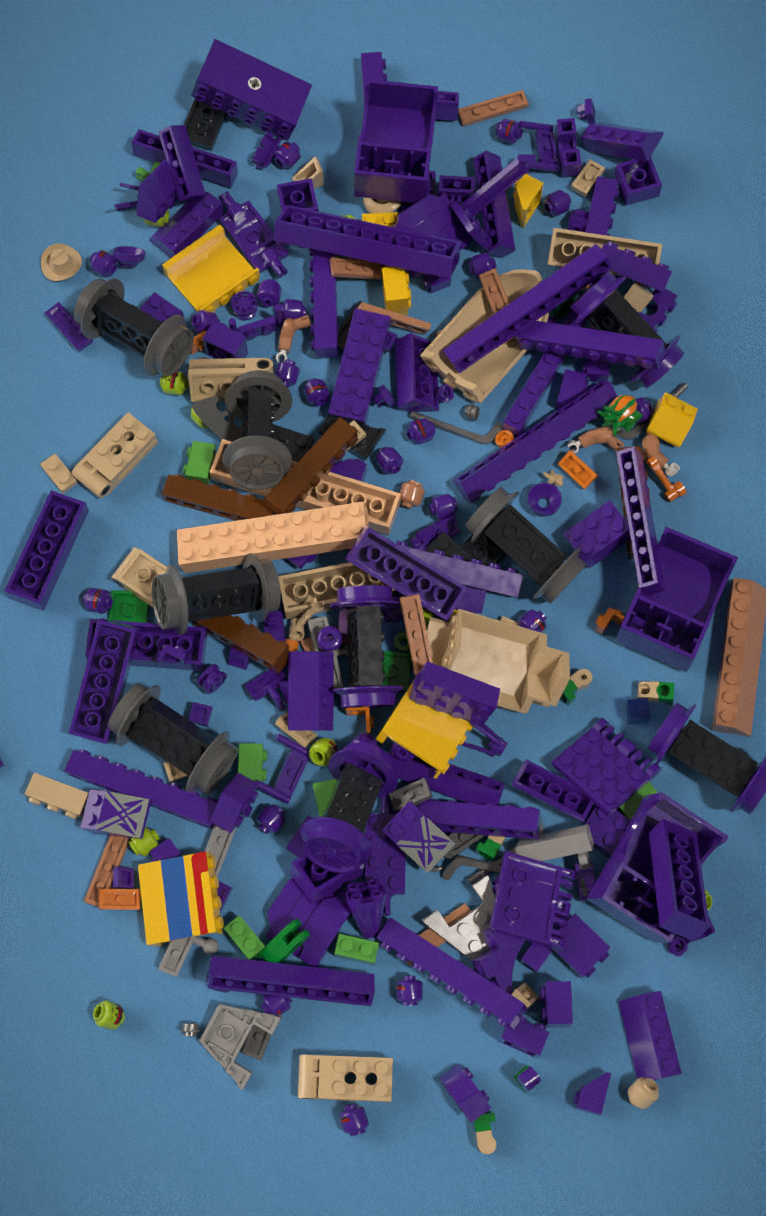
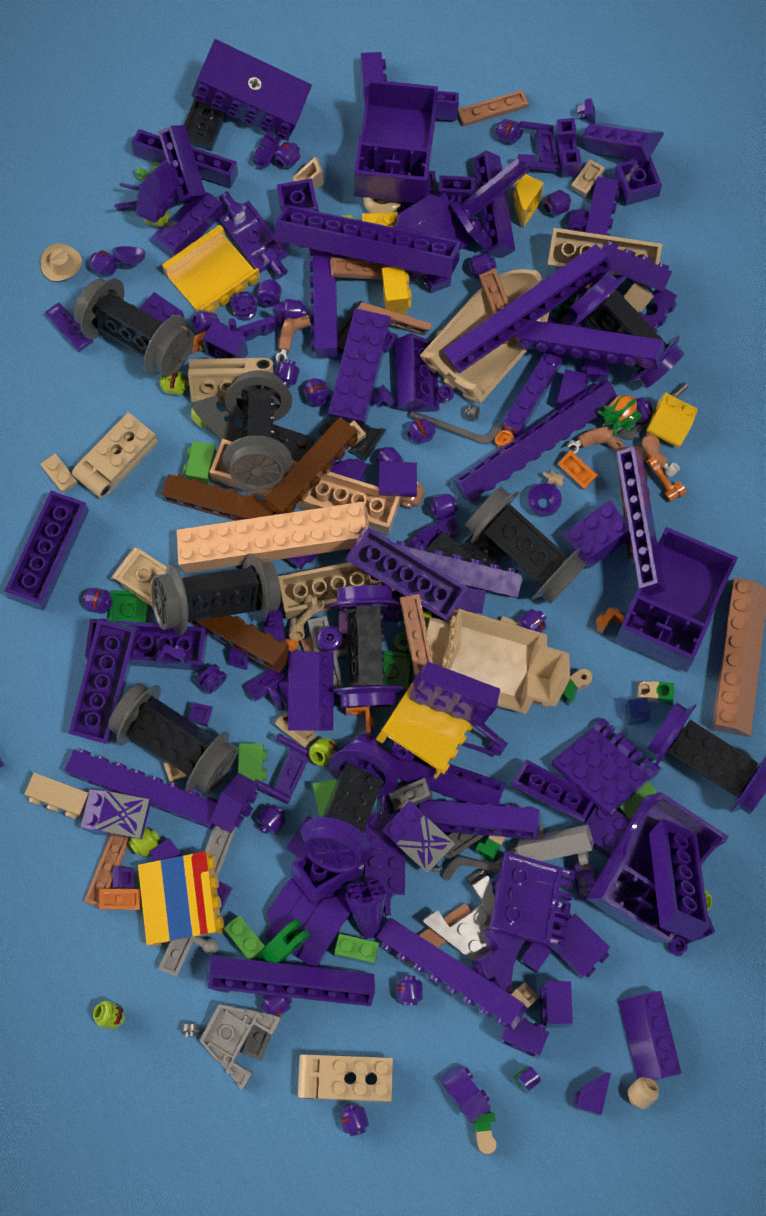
(397, 479): none -> dark purple tile

